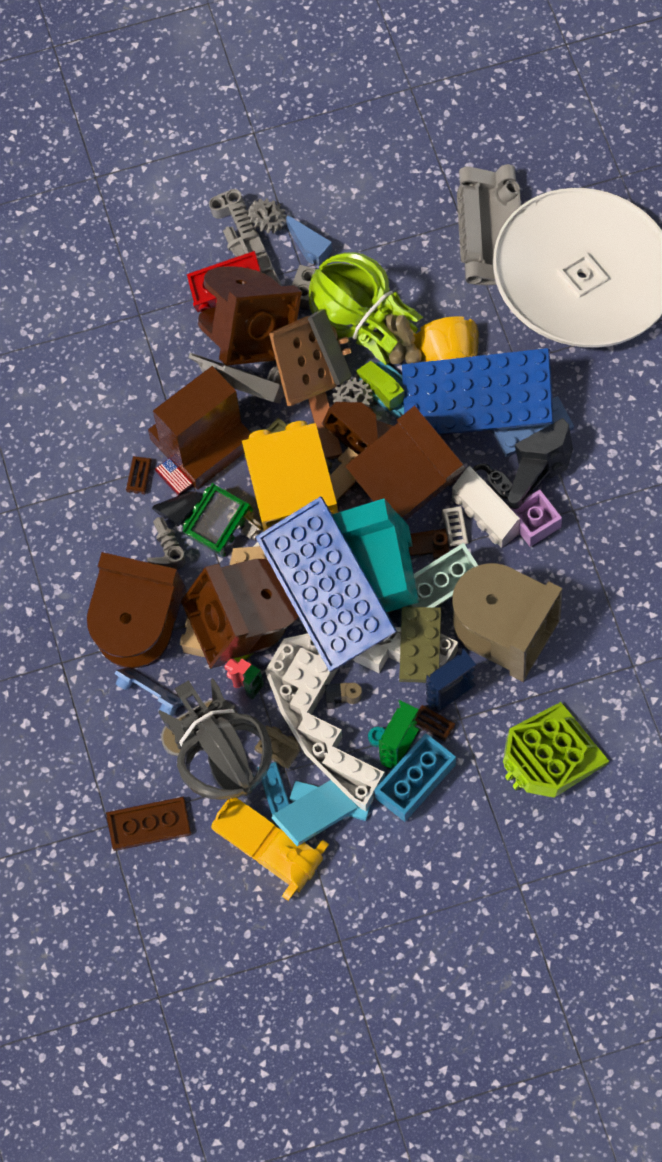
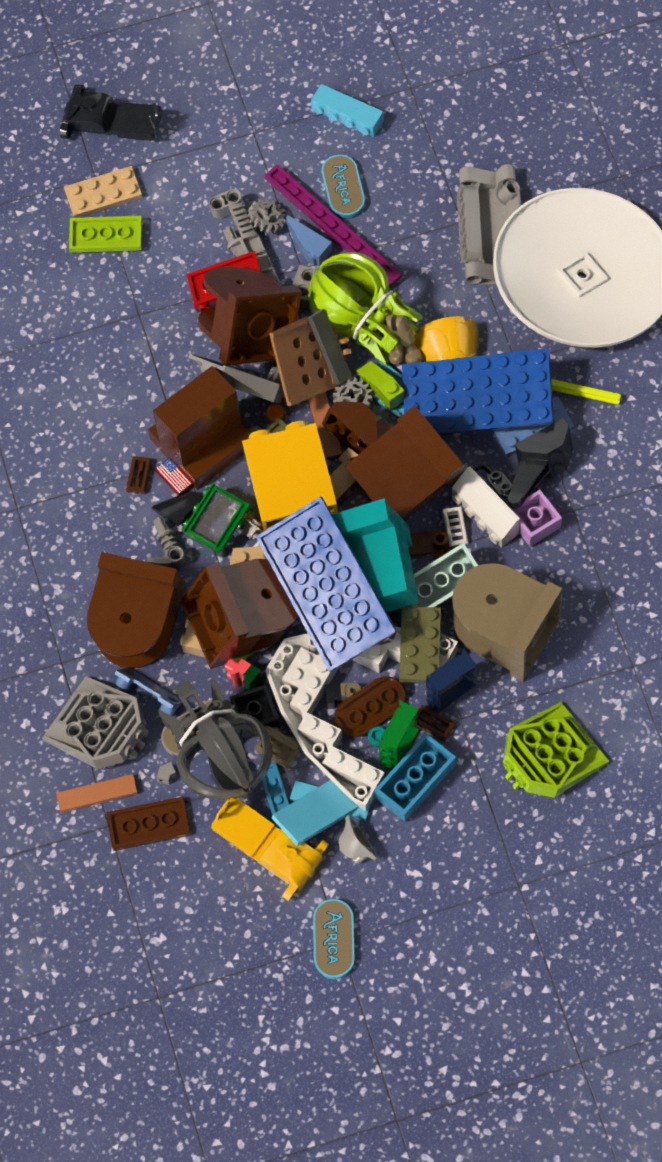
(97, 793): none -> nougat tile
(100, 114): none -> black piece
(103, 192): none -> tan plate
(105, 234): none -> lime plate
(115, 742): none -> light grey hinge
(166, 773): none -> light grey piece
(258, 704): none -> black brick
(274, 412): none -> orange tile
(326, 219): none -> magenta plate
(333, 938): none -> dark tan tile
(343, 186): none -> dark tan tile
(347, 110): none -> medium azure brick
(354, 842): none -> light grey hat
(369, 706): none -> reddish brown tile
(585, 392): none -> neon yellow axle

